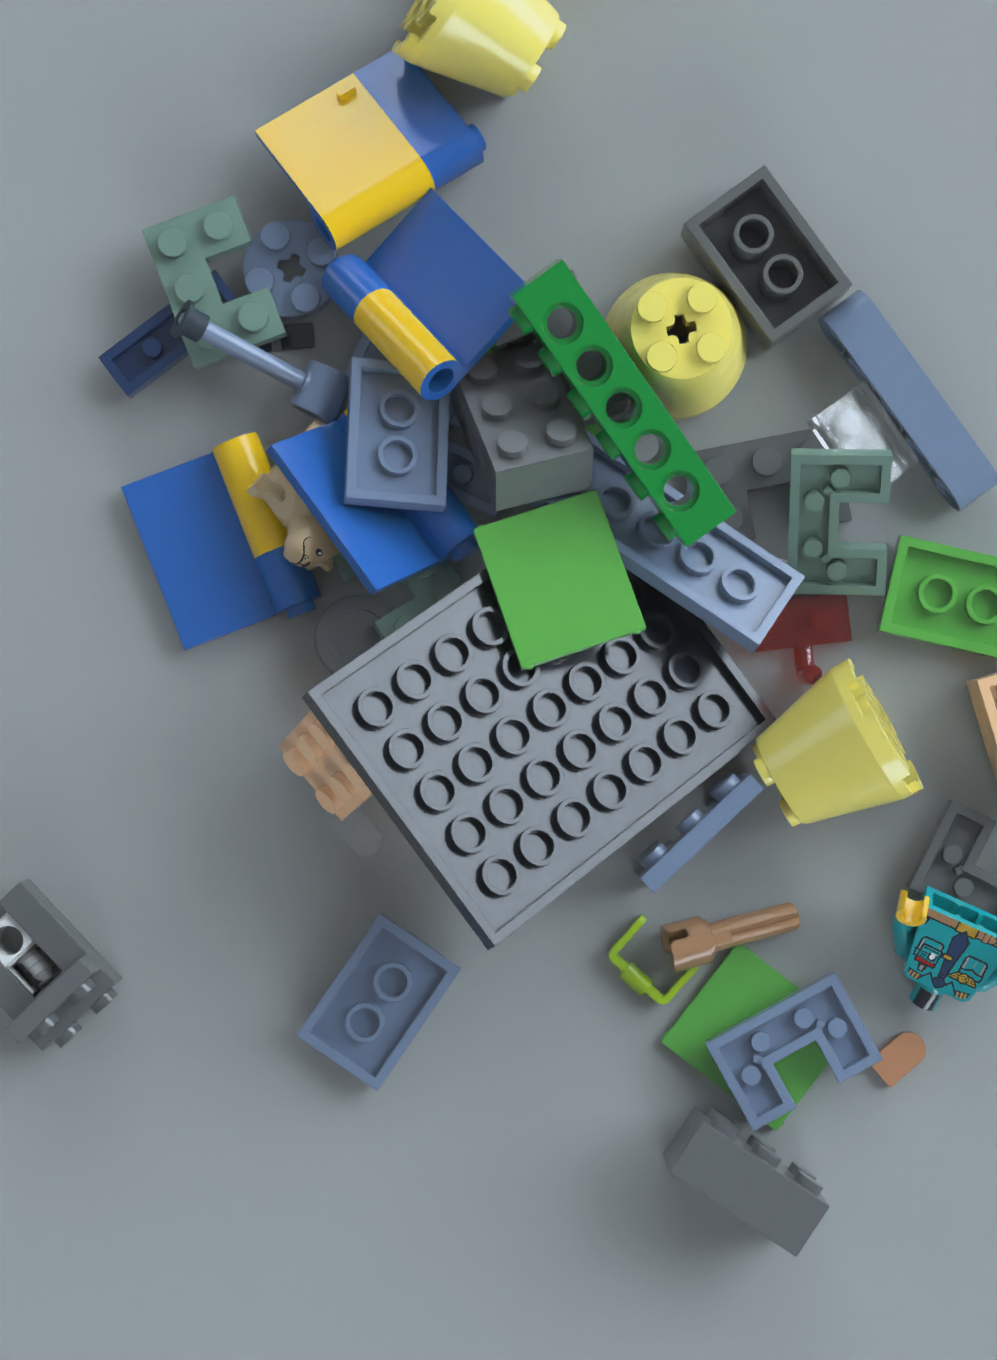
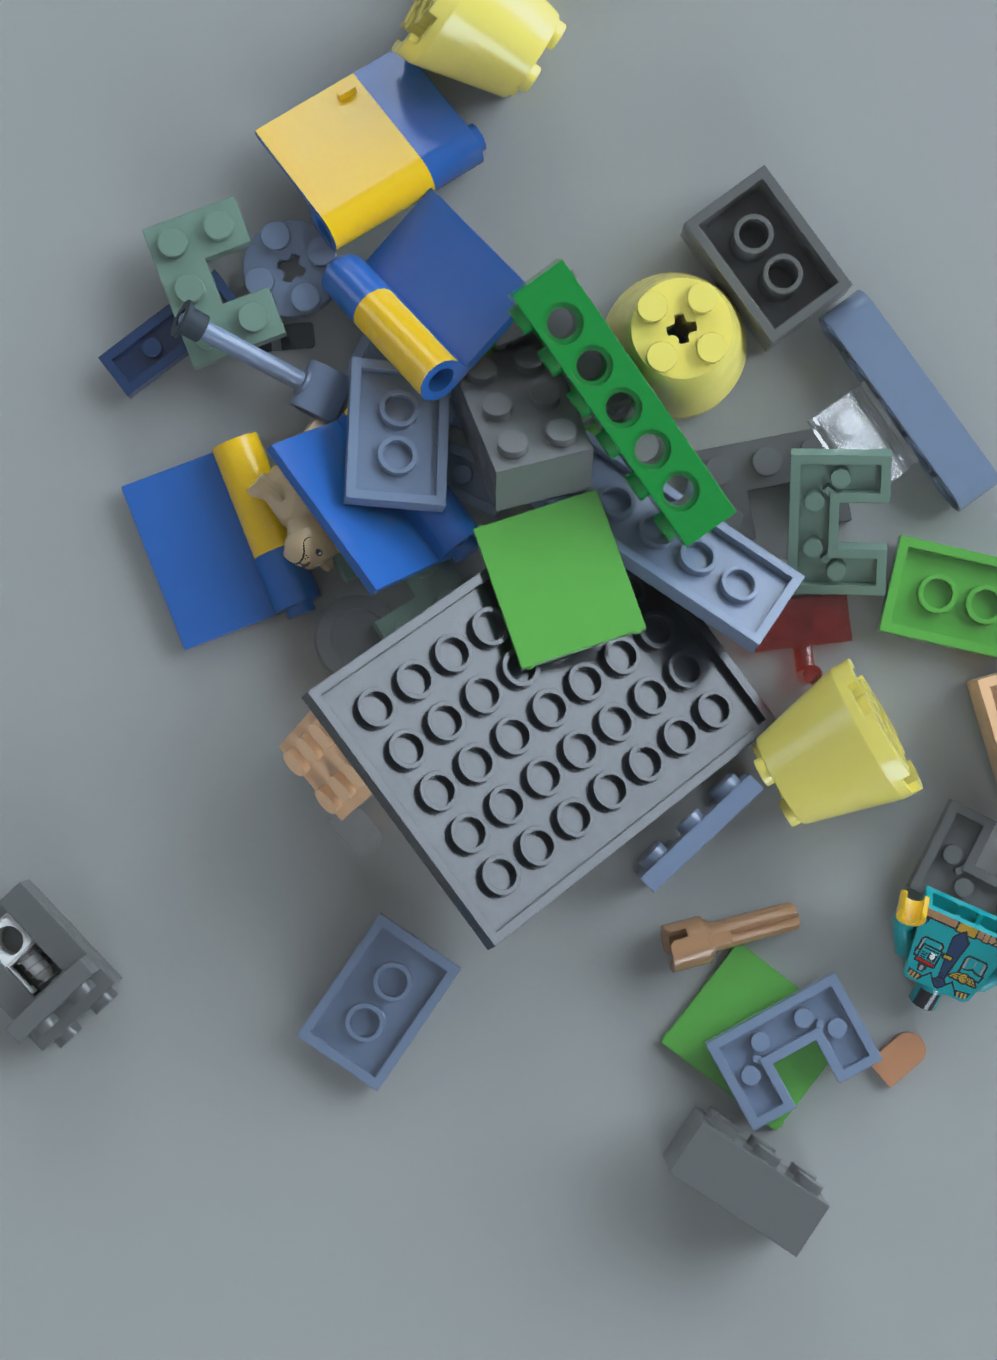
(638, 979): lime piece -> none

